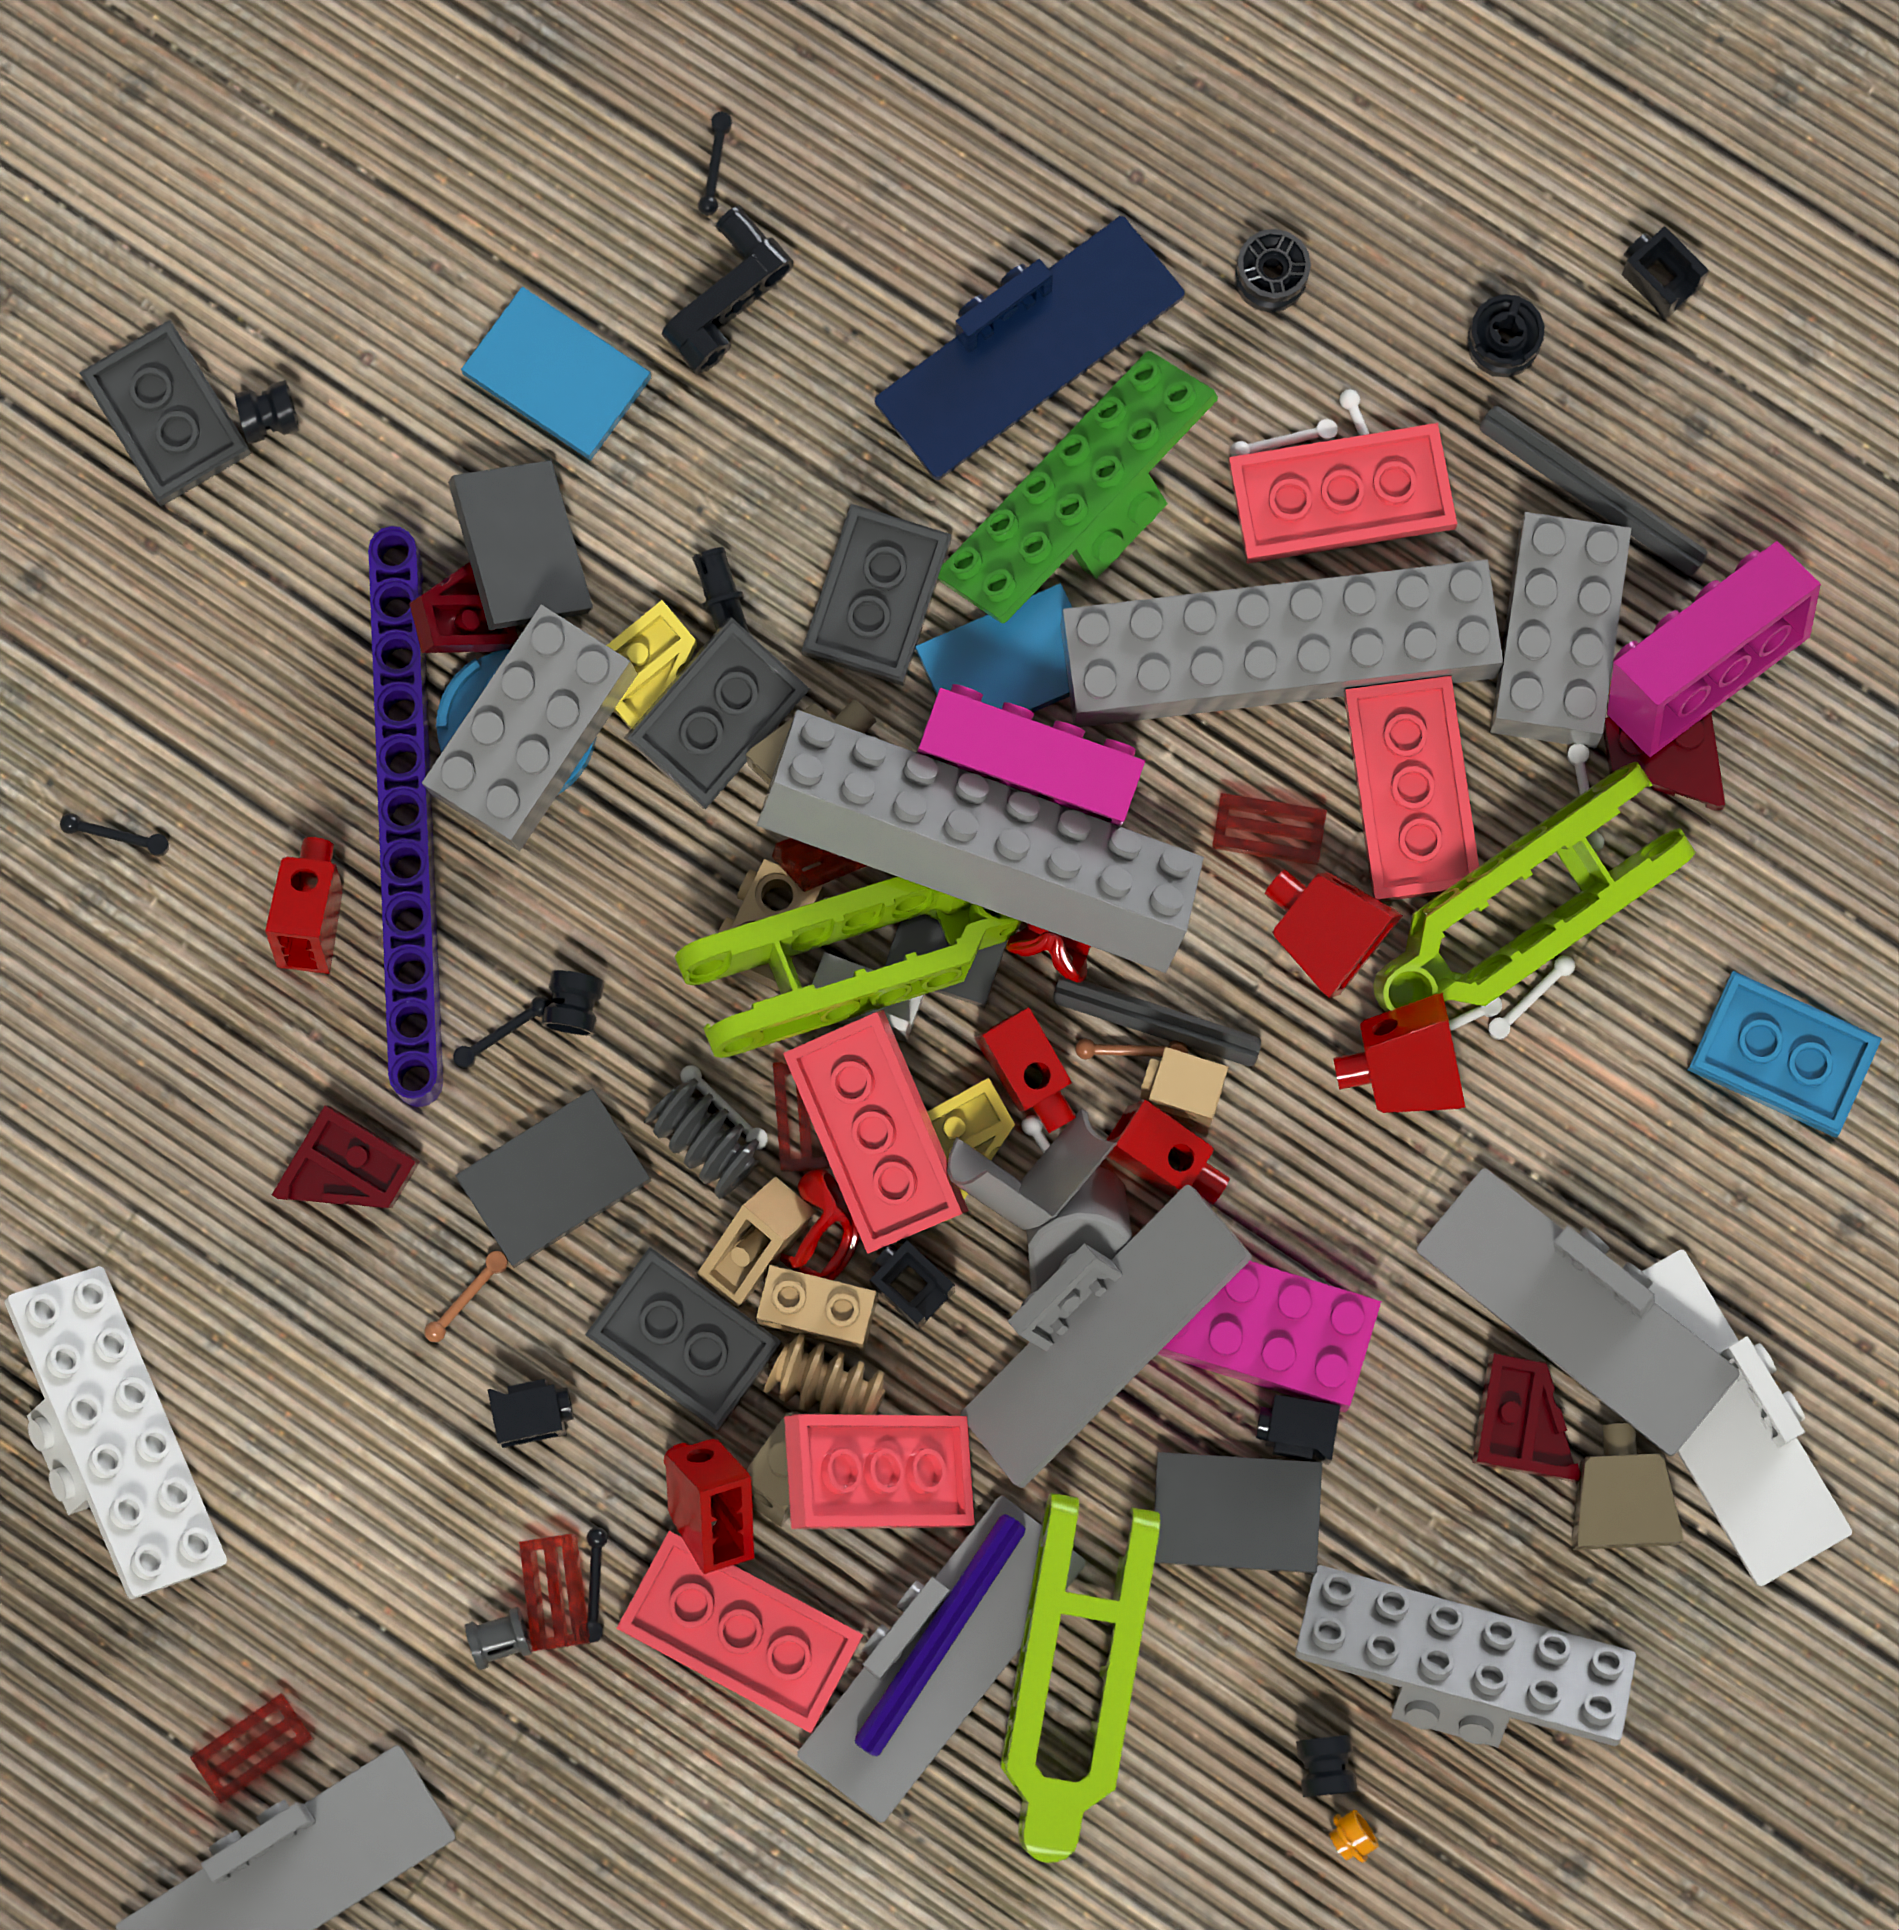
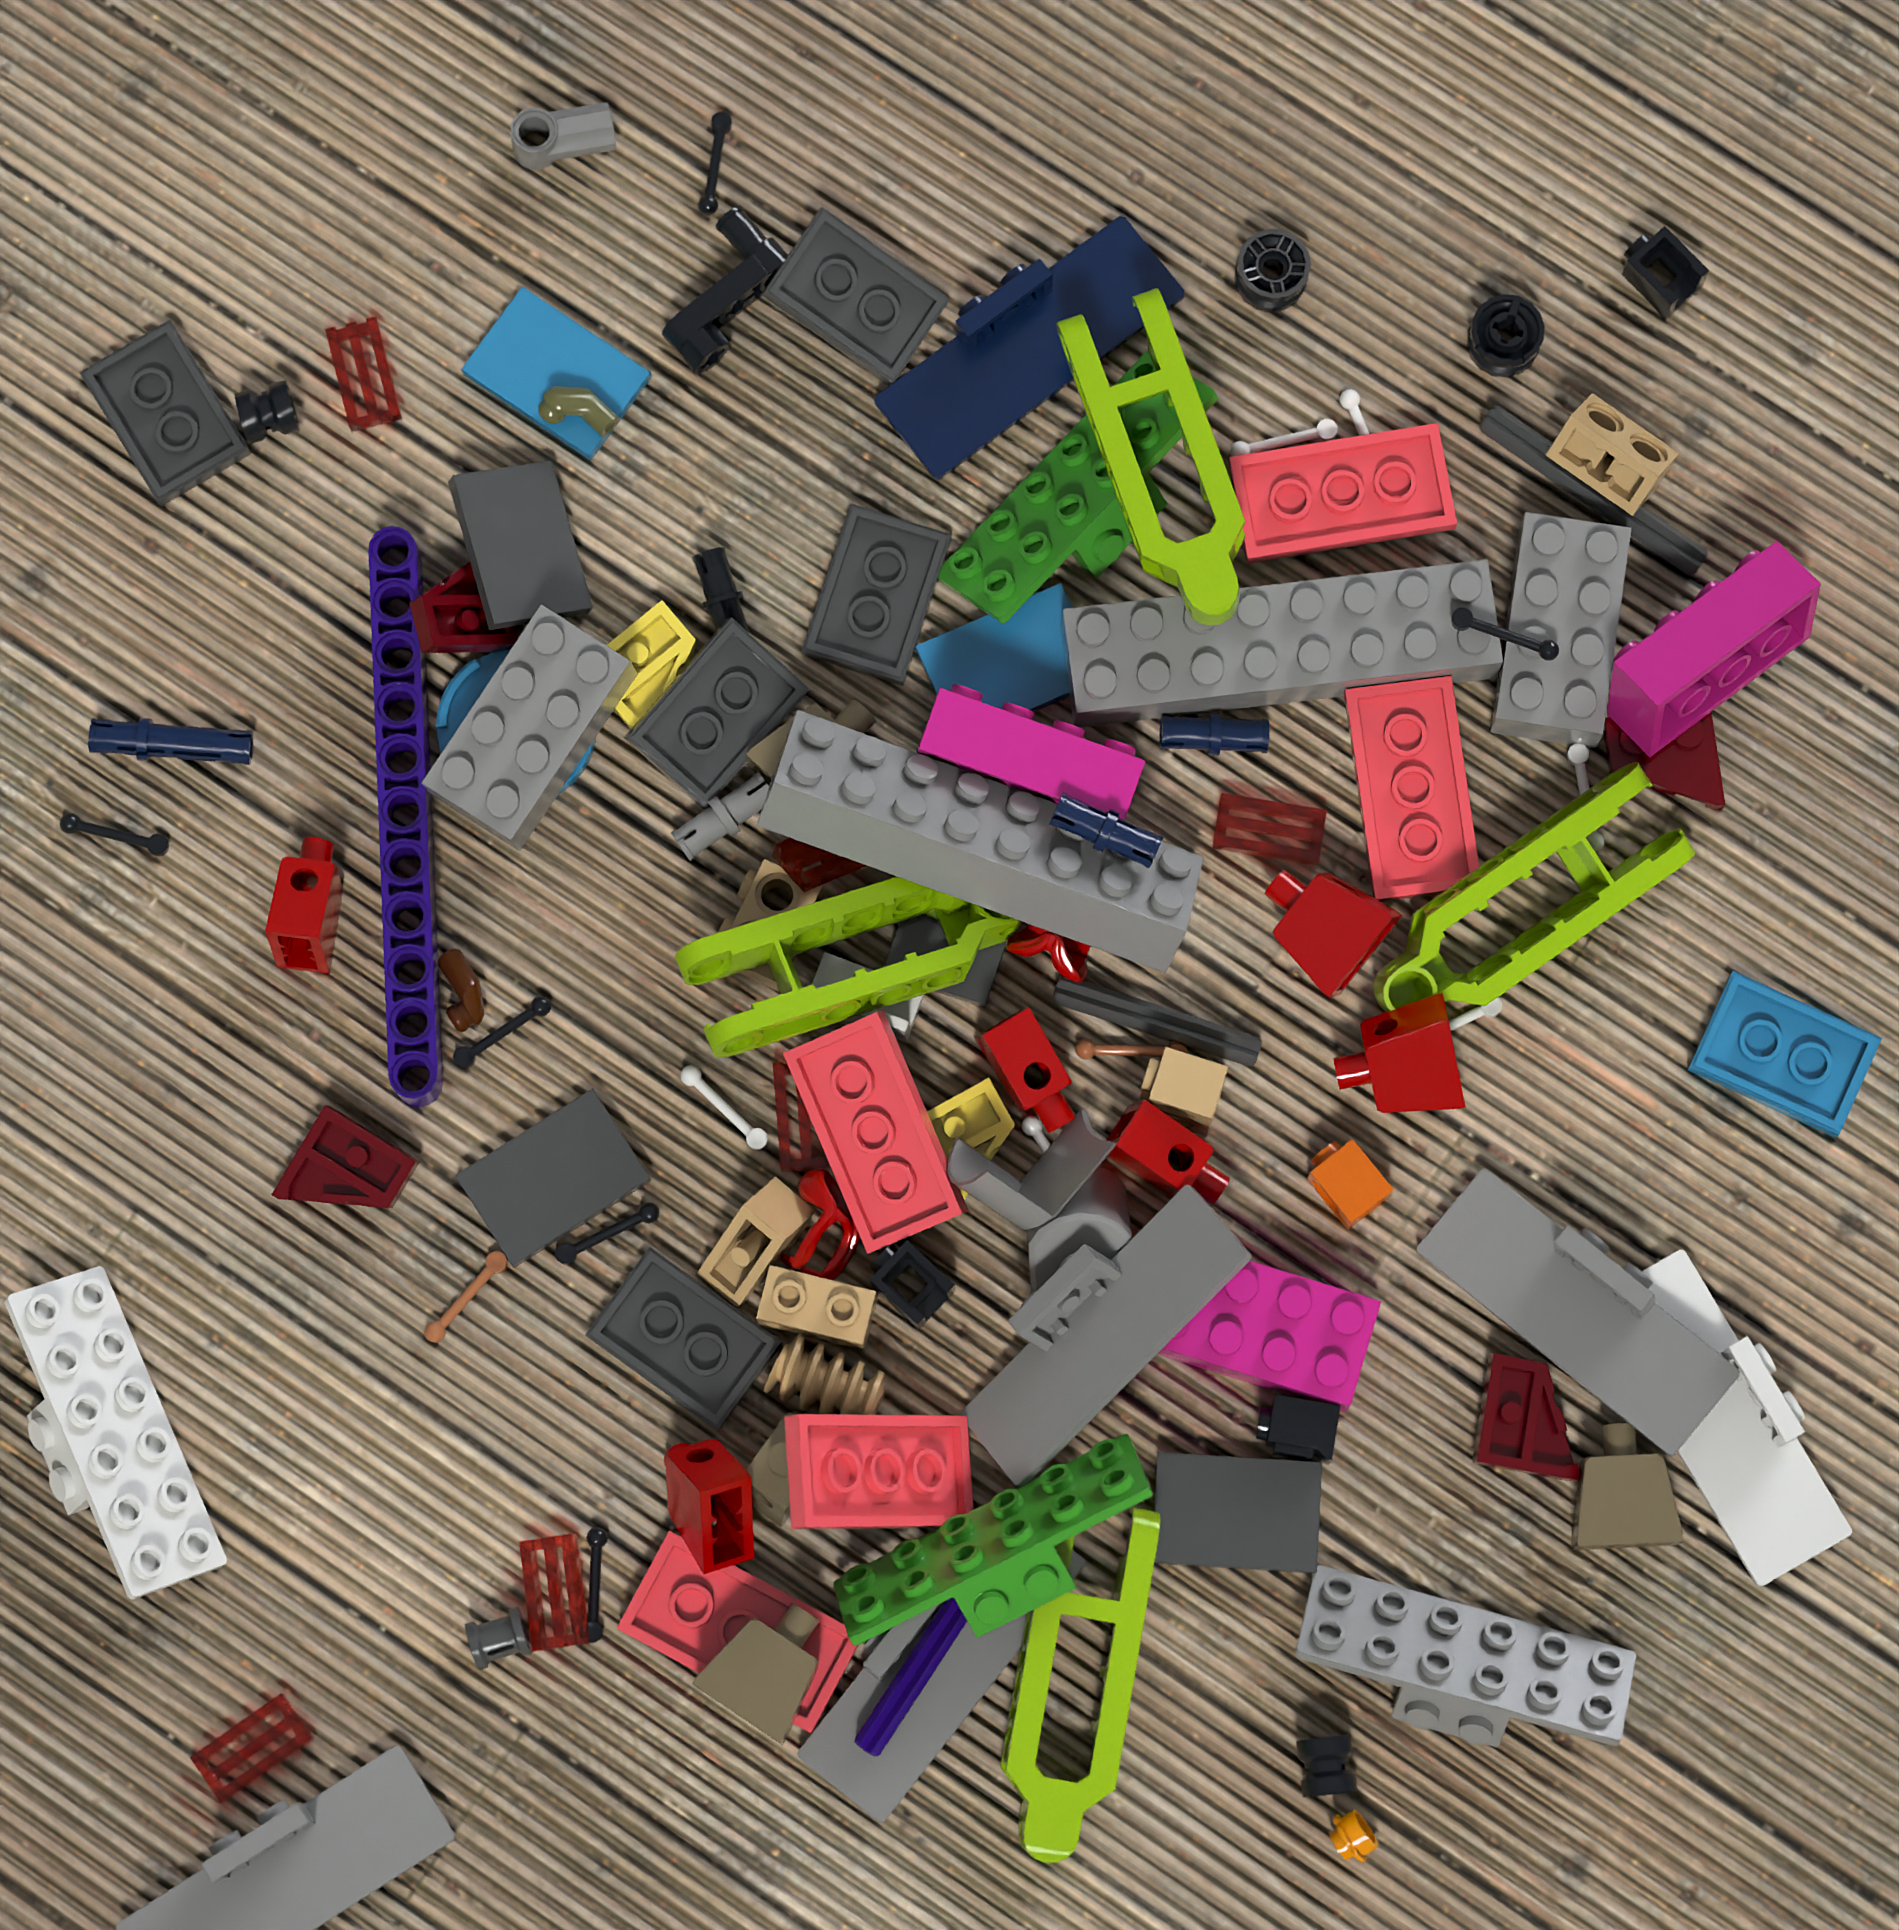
(160, 740): none -> dark blue pin
(353, 333): none -> clear red tile
(466, 986): none -> reddish brown arm
(530, 1412): black window -> none
(567, 1253): none -> black hinge
(569, 134): none -> light grey piece
(572, 1002): black wheel -> none
(577, 402): none -> olive arm
(704, 1137): dark grey piece -> none
(722, 817): none -> light grey pin
(764, 1672): none -> dark tan torso
(855, 296): none -> dark grey tile
(998, 1555): none -> bright green bracket
(1106, 830): none -> dark blue pin
(1198, 565): none -> lime piece
(1214, 734): none -> dark blue pin
(1348, 1182): none -> orange brick
(1463, 619): none -> black hinge
(1500, 1027): white hinge -> none
(1612, 454): none -> tan brick

